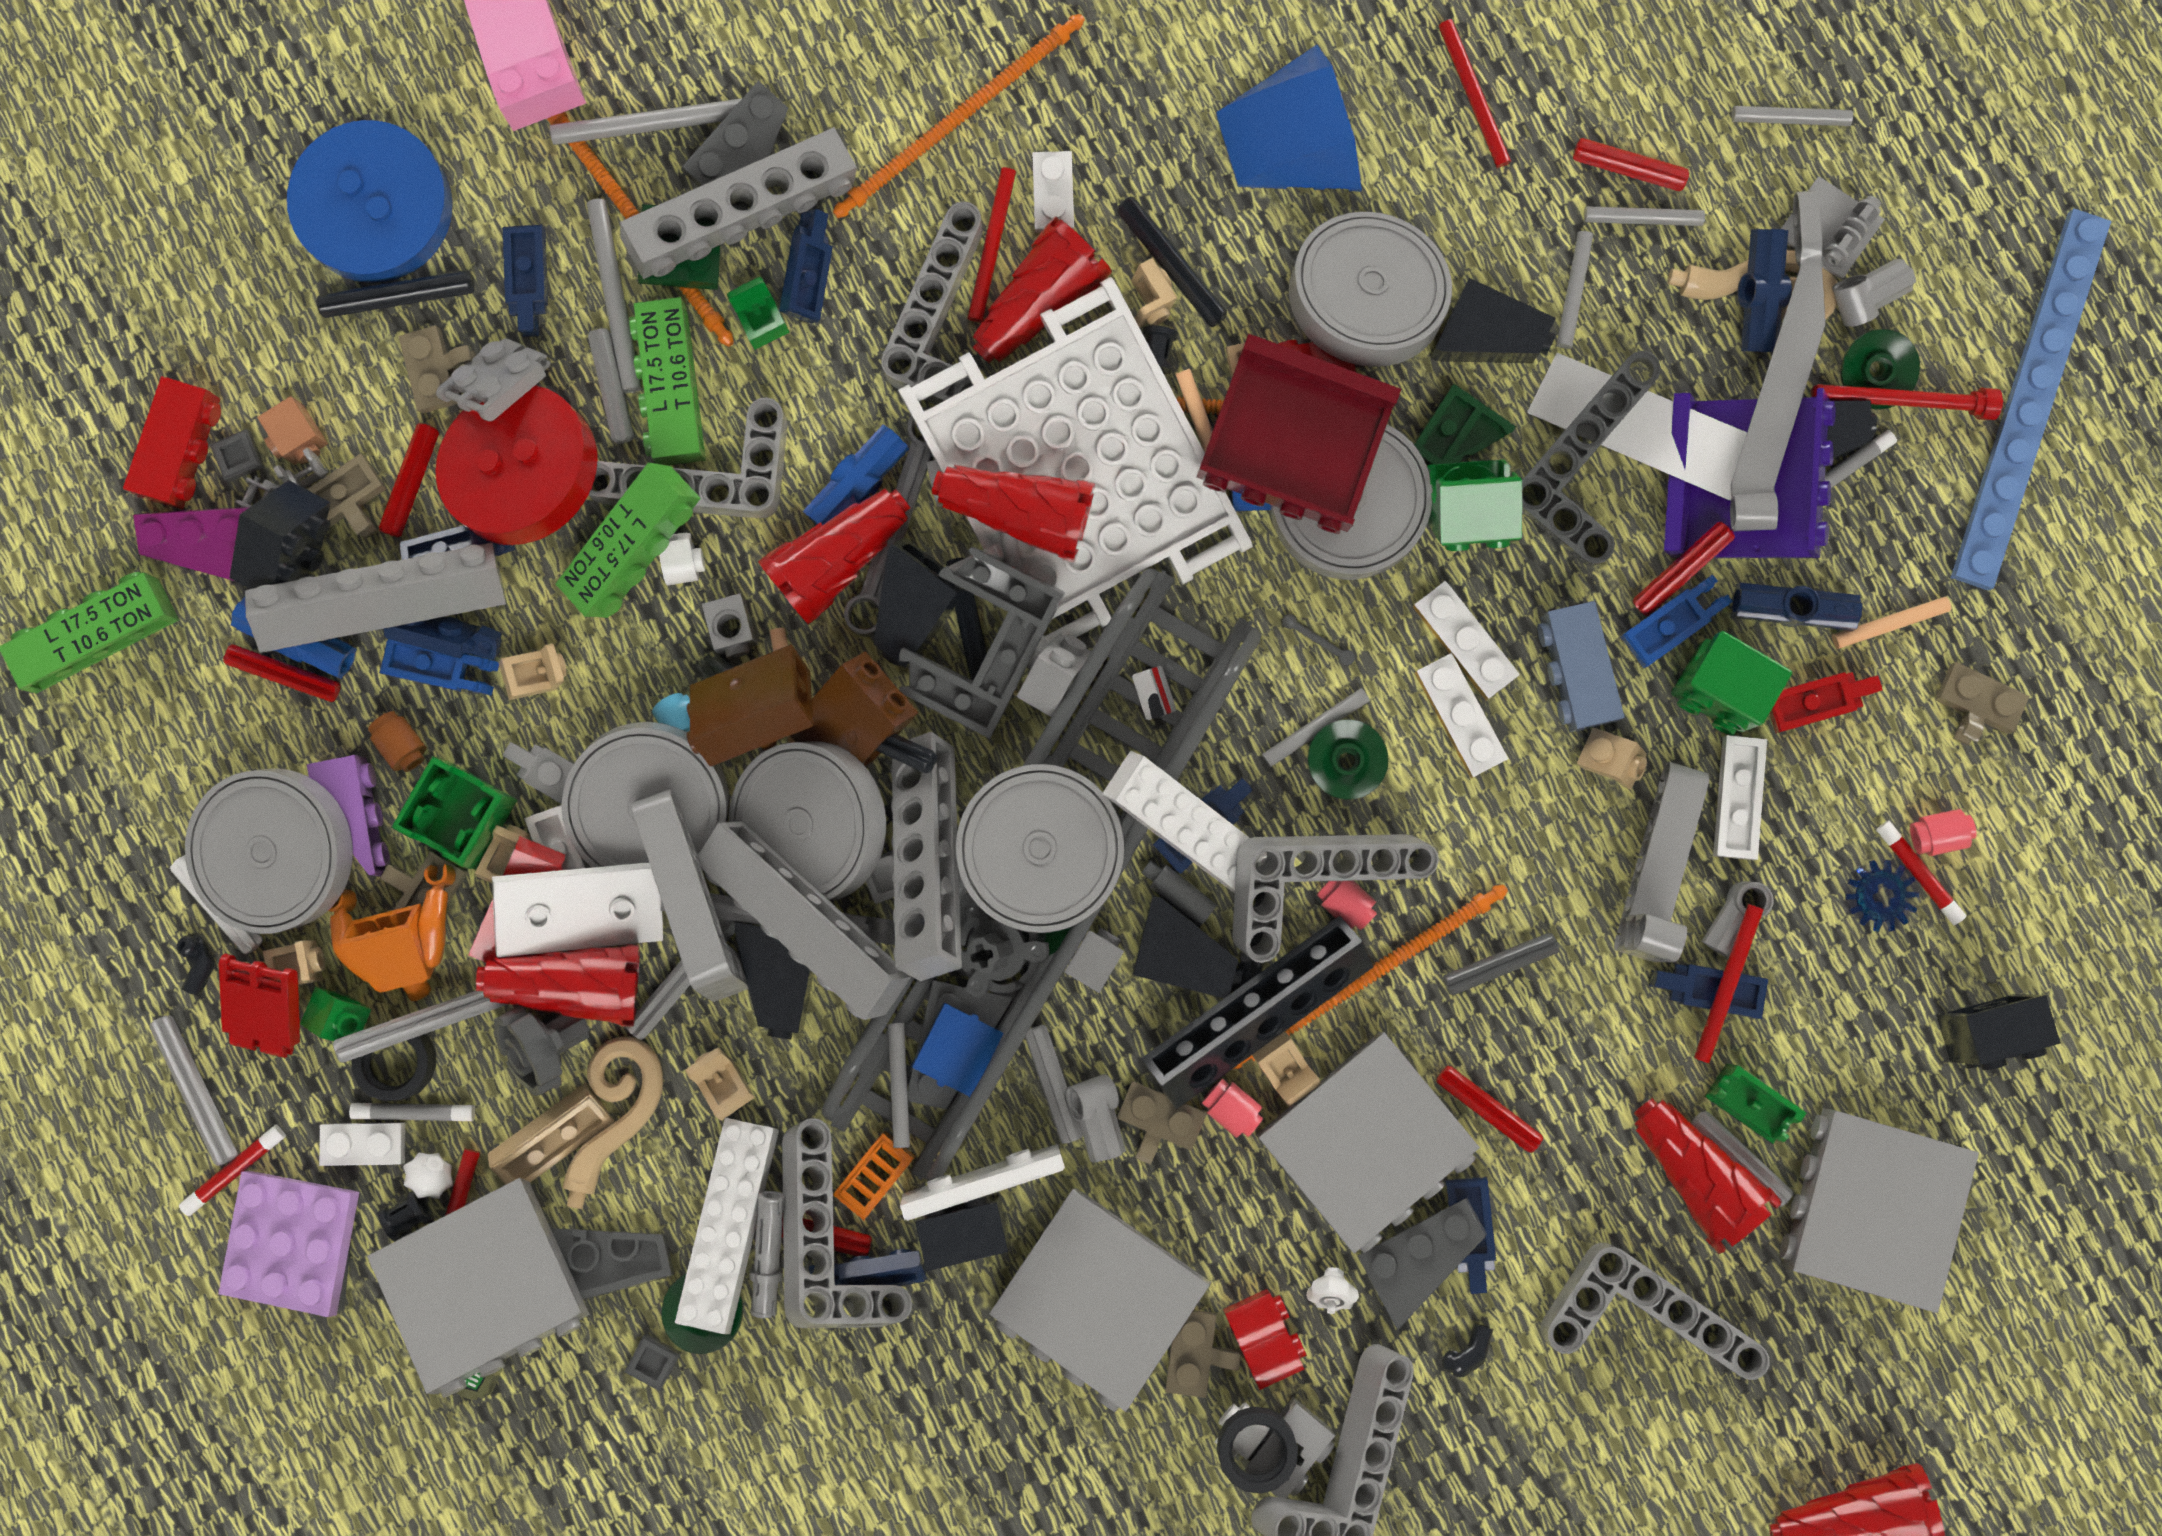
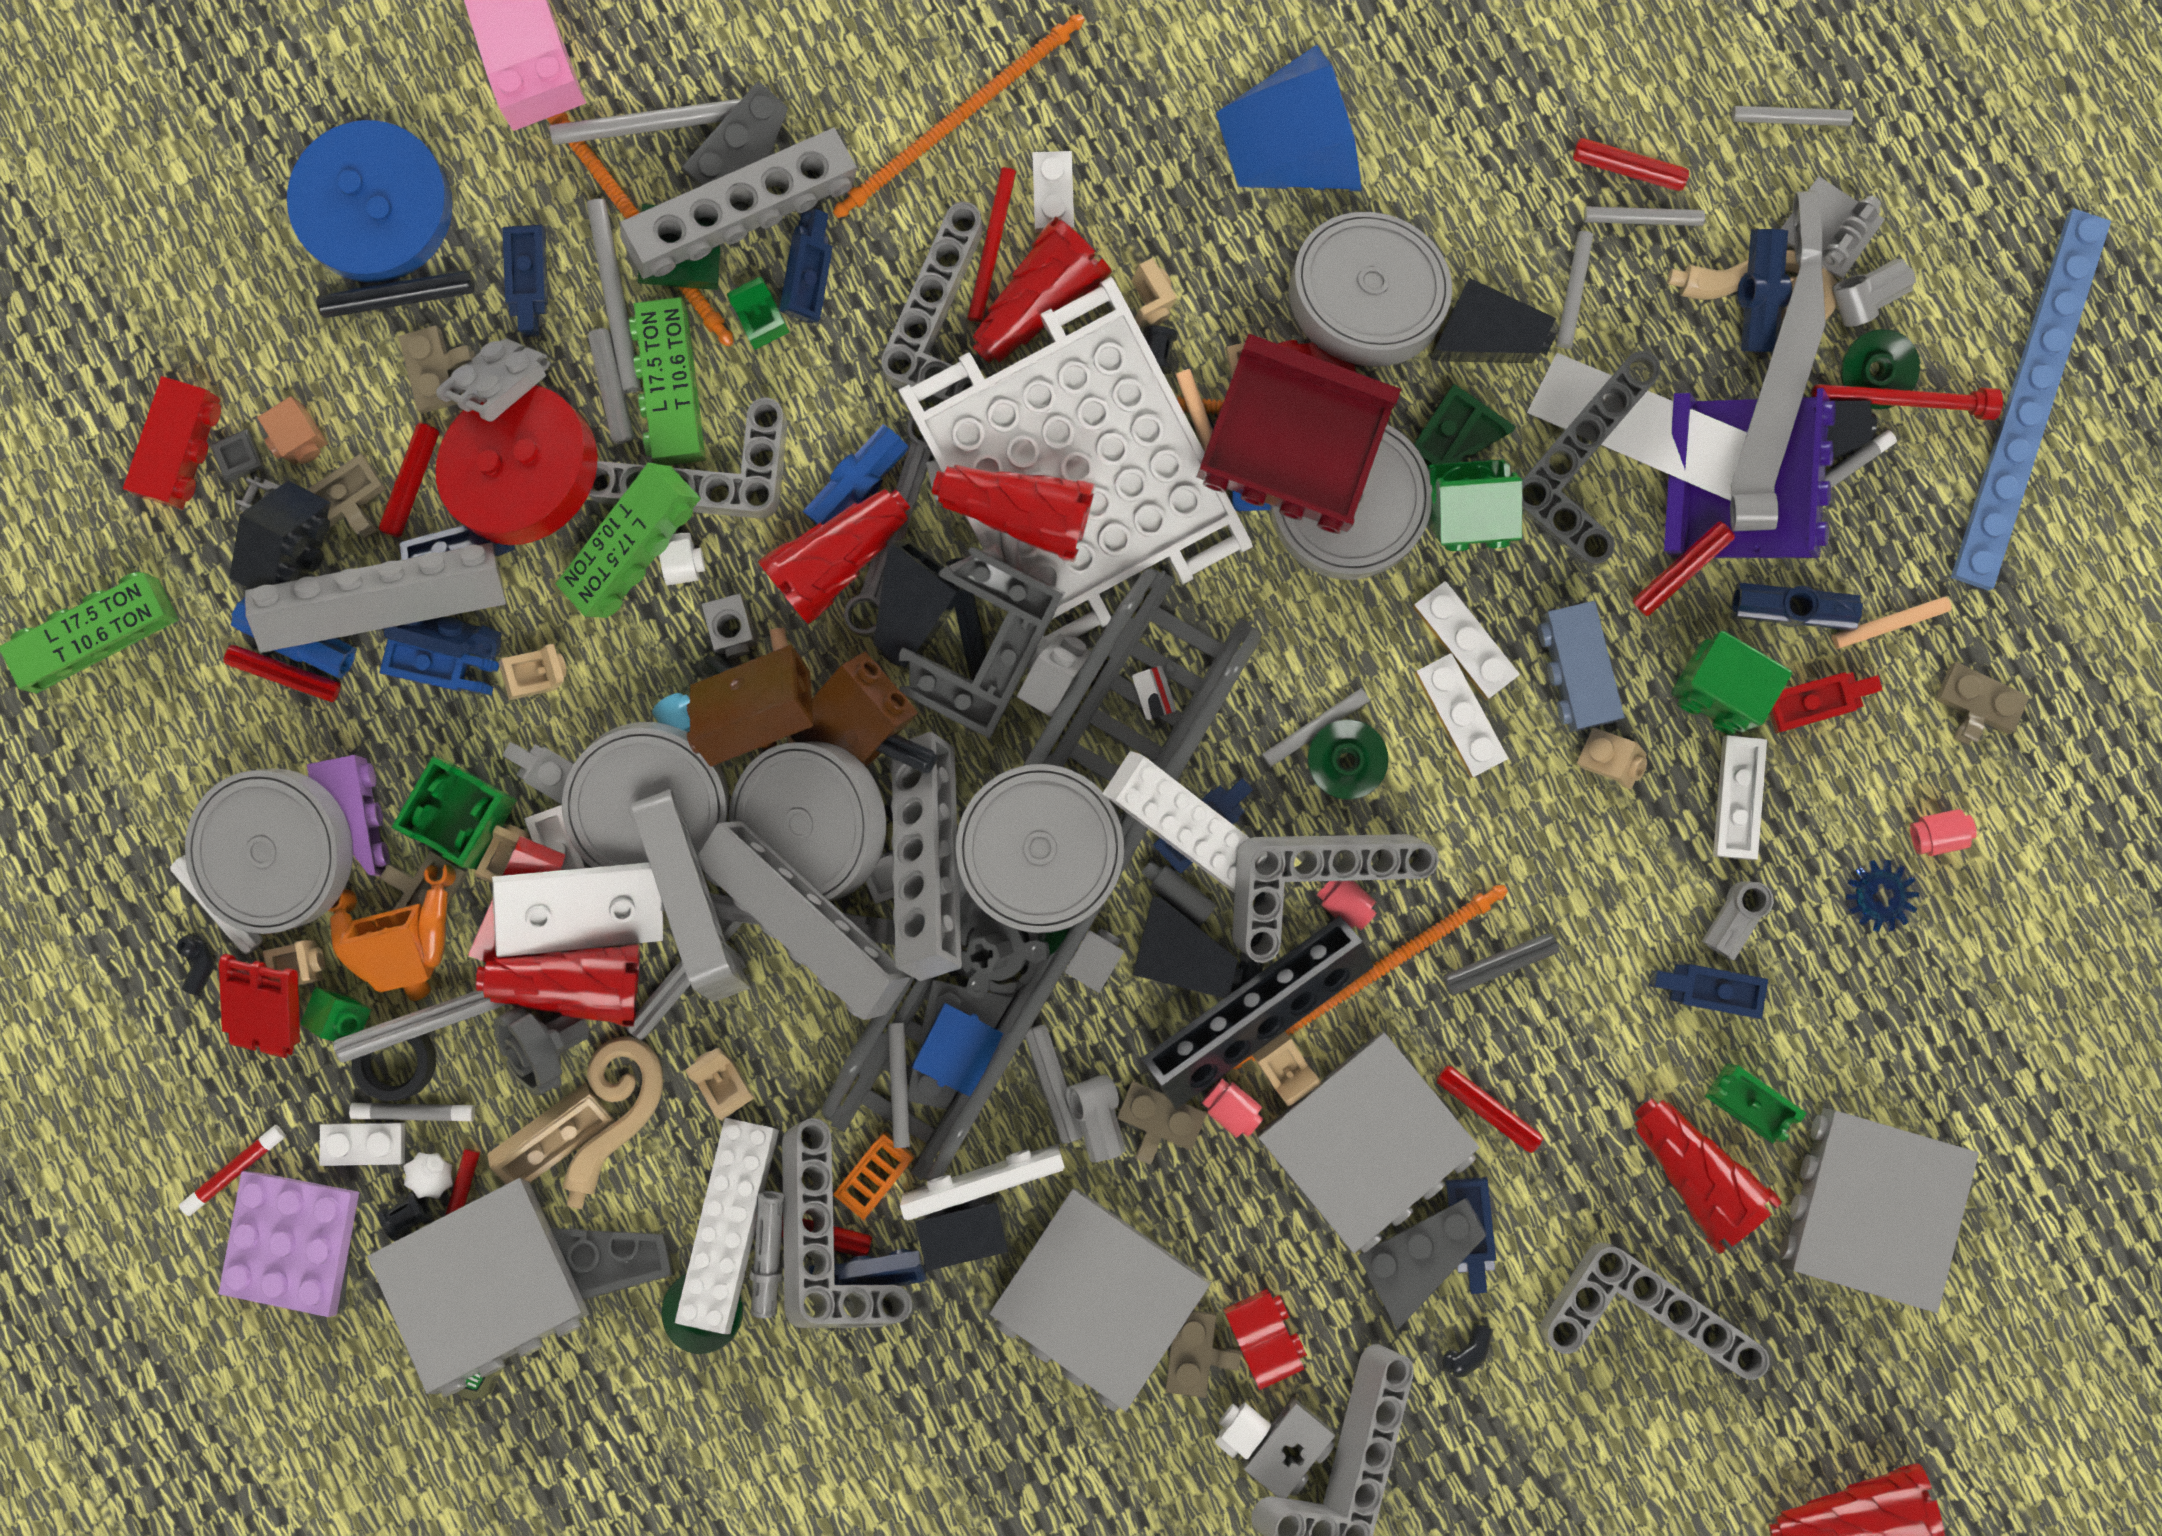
(190, 538): magenta wing -> none
(193, 1090): light grey axle -> none
(315, 465): light grey piece -> none
(397, 742): dark orange brick -> none
(652, 1362): dark grey tile -> none
(775, 982): black slope -> none
(1172, 261): black axle -> none
(1251, 1482): black tyre -> none
(1332, 1291): white piece -> none
(1345, 657): dark grey hinge -> none
(1474, 93): red bar -> none
(1658, 876): light grey beam -> none
(1672, 623): blue hinge -> none
(1714, 1130): light grey axle -> none
(1728, 983): red bar -> none
(1921, 872): red bar -> none
(1999, 1030): black brick -> none

